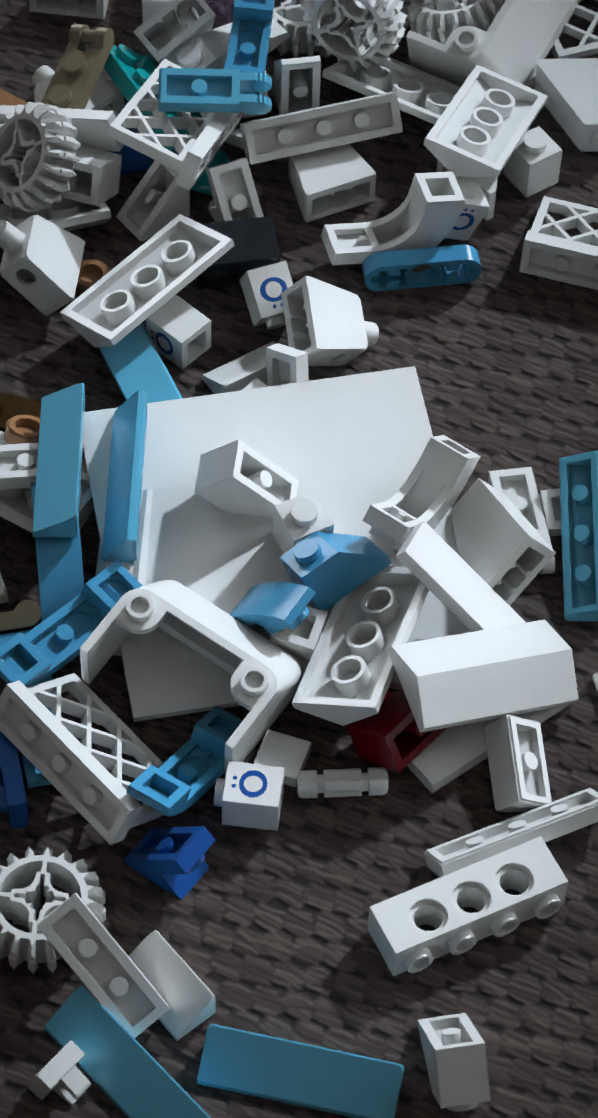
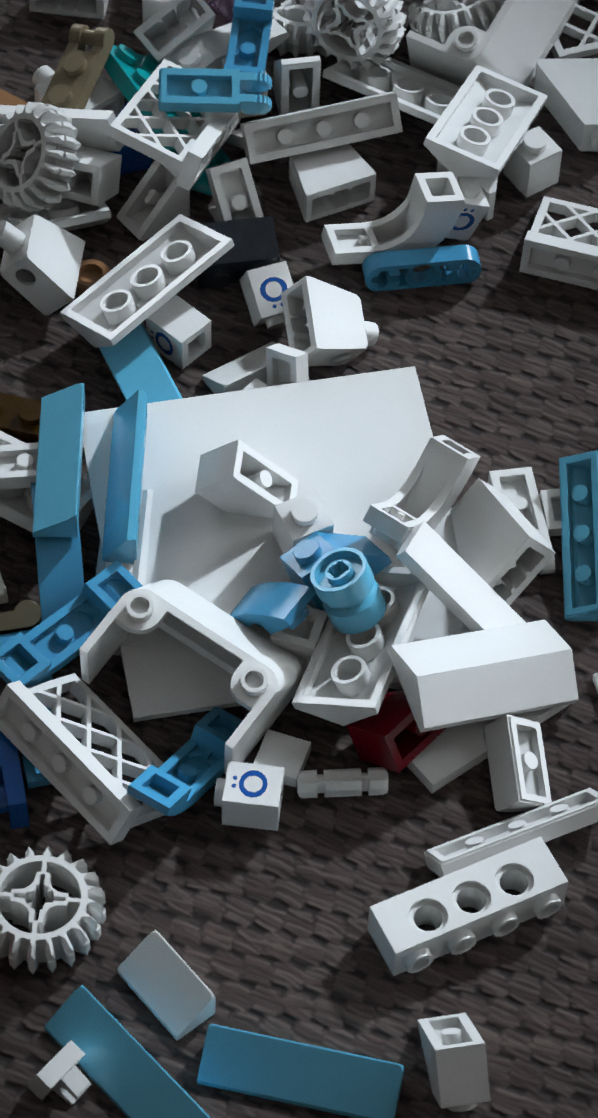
(22, 429): medium nougat tile -> none
(103, 965): white plate -> none
(172, 857): blue slope -> none
(348, 590): none -> medium azure wheel

